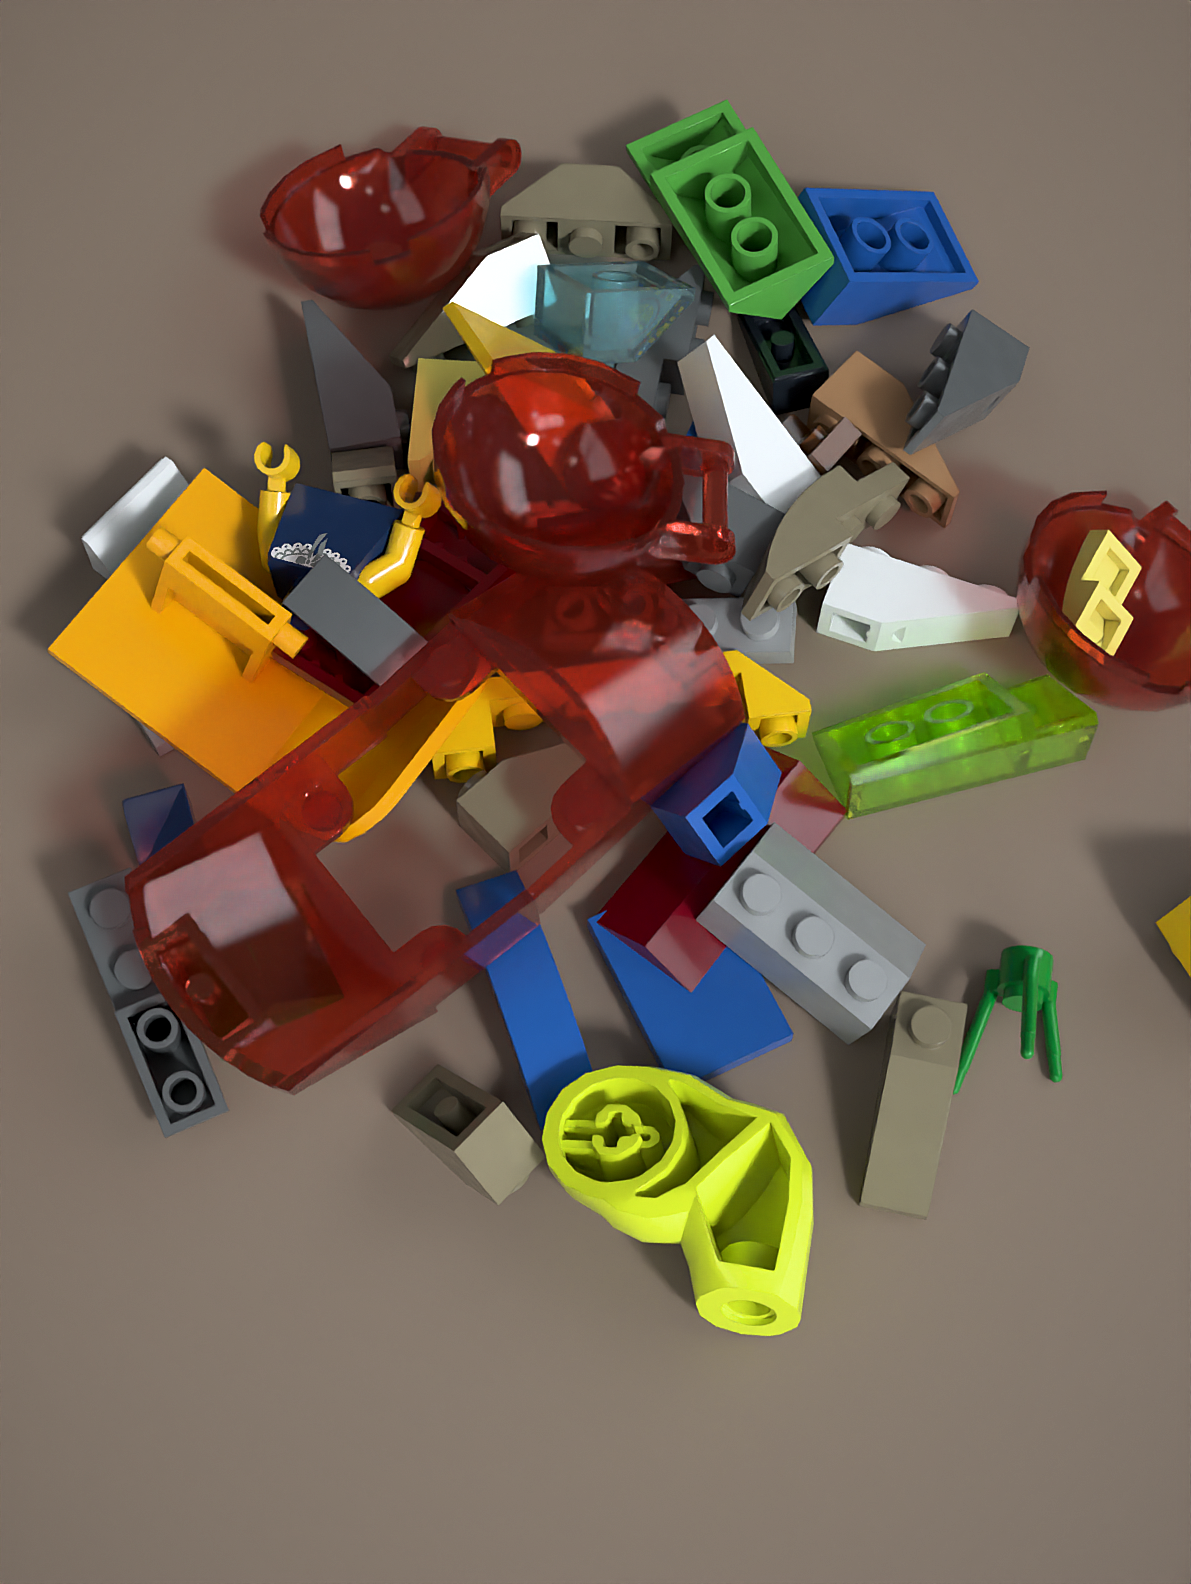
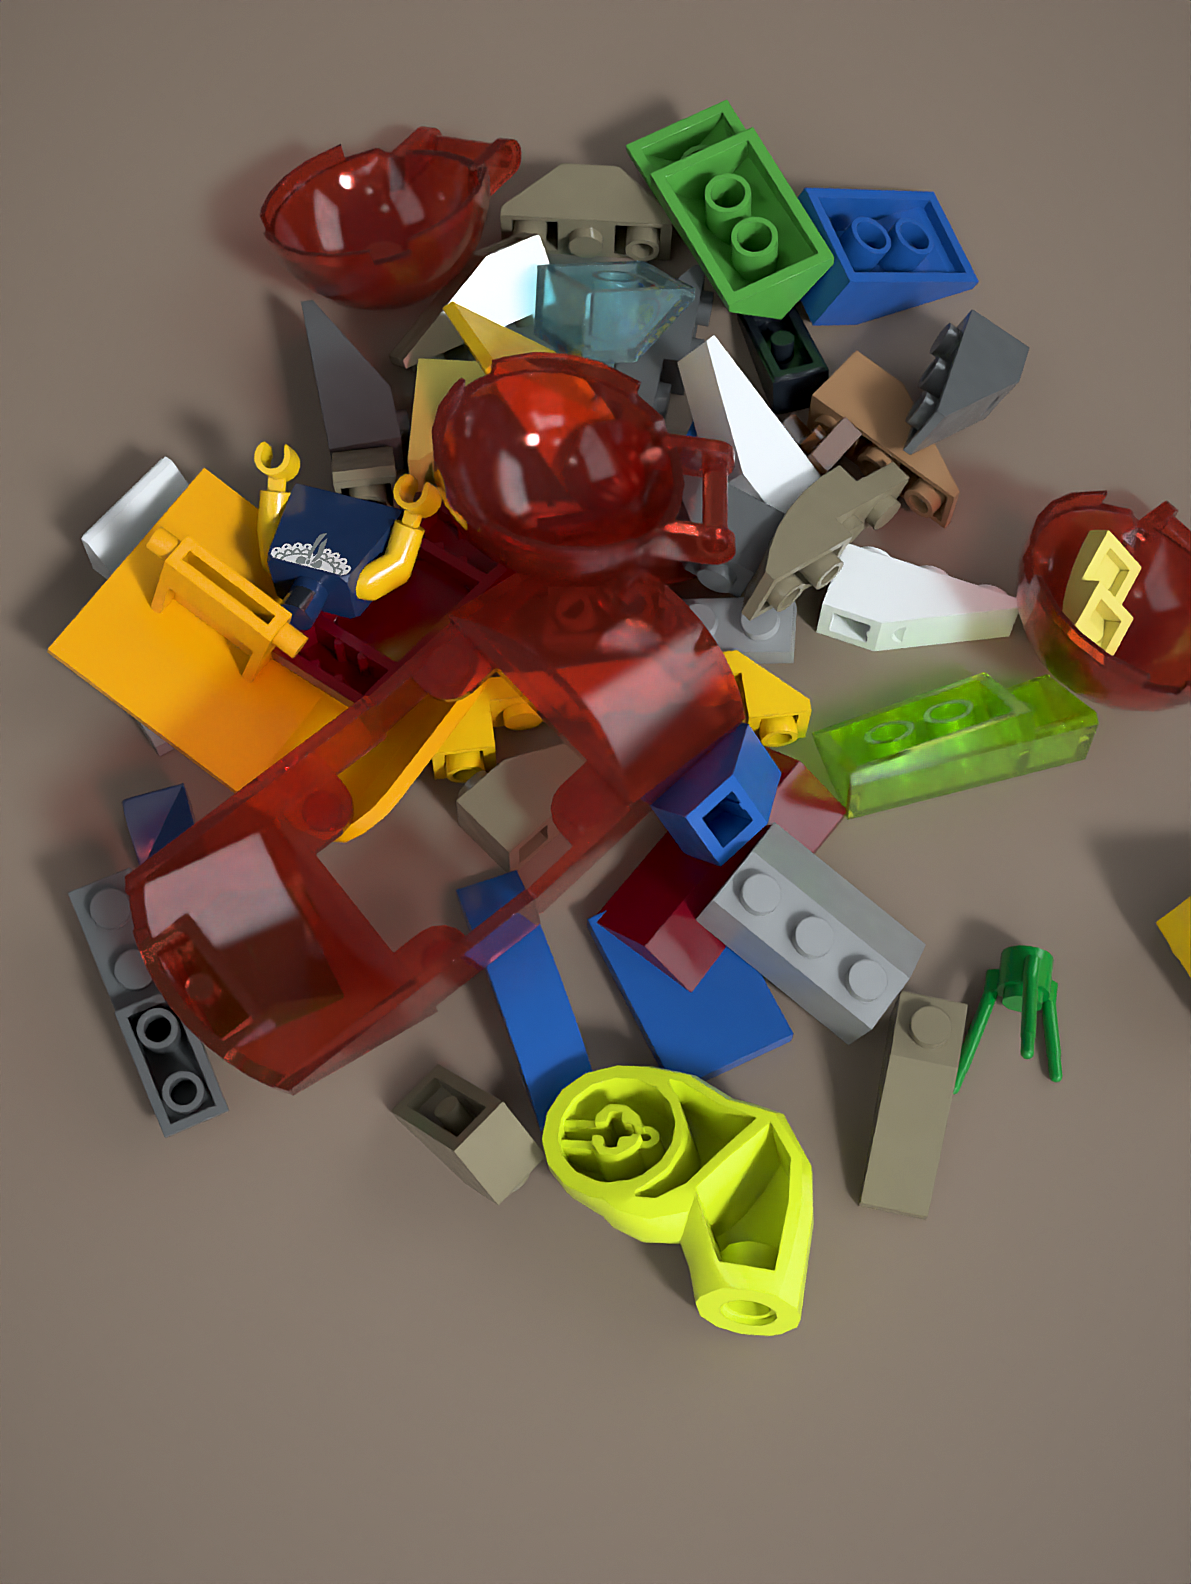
(353, 621): dark grey slope -> none

